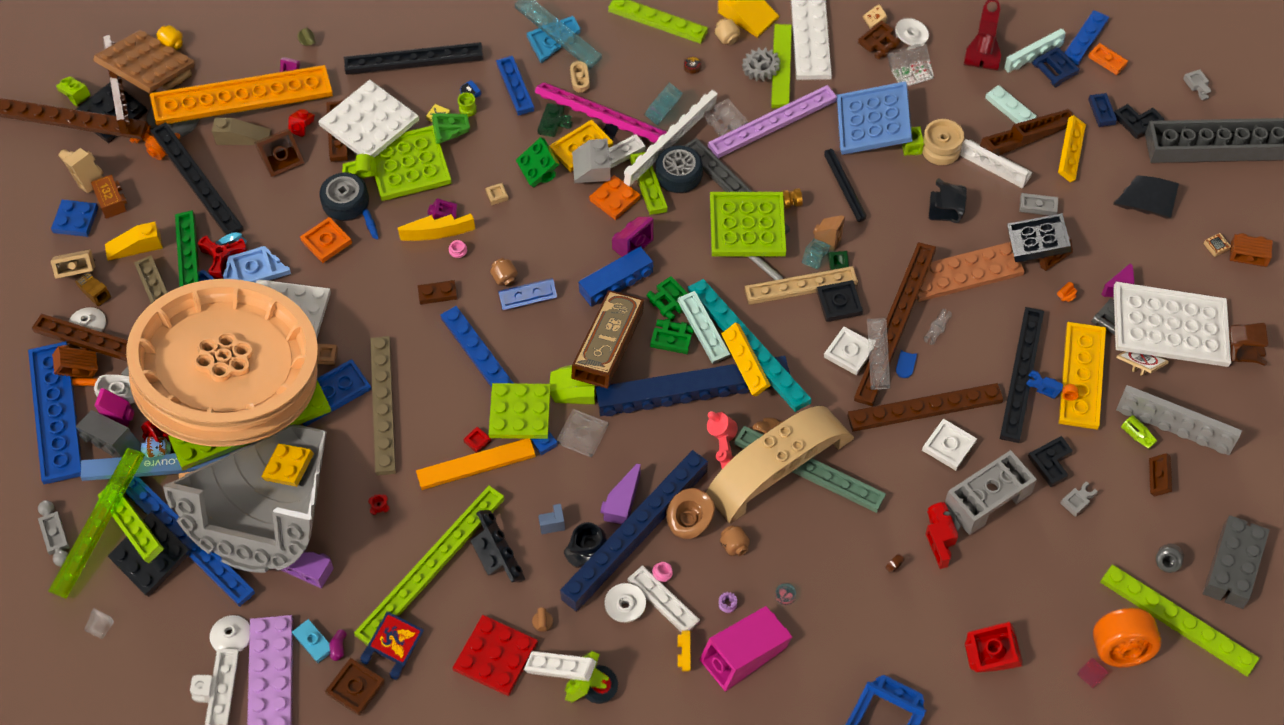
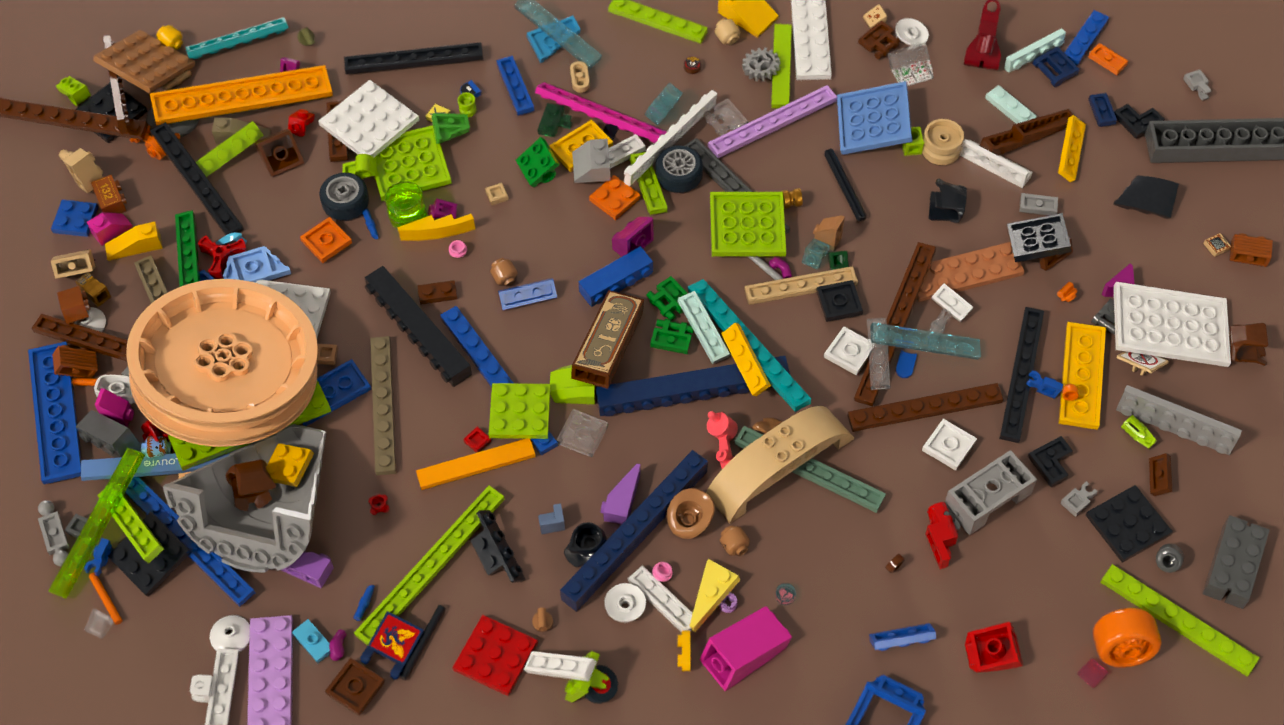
(73, 304): none -> dark orange brick
(76, 525): none -> dark grey plate
(100, 555): none -> blue plate
(105, 598): none -> orange bar
(108, 226): none -> dark pink slope
(229, 148): none -> lime plate
(230, 40): none -> teal plate
(250, 484): none -> reddish brown piece
(364, 603): none -> blue piece
(404, 203): none -> clear neon green wheel
(417, 326): none -> black brick
(422, 642): none -> black bar
(714, 587): none -> light yellow wing
(782, 265): none -> magenta arm
(902, 637): none -> blue plate
(925, 341): none -> clear light blue plate
(952, 302): none -> white plate
(1128, 523): none -> black plate

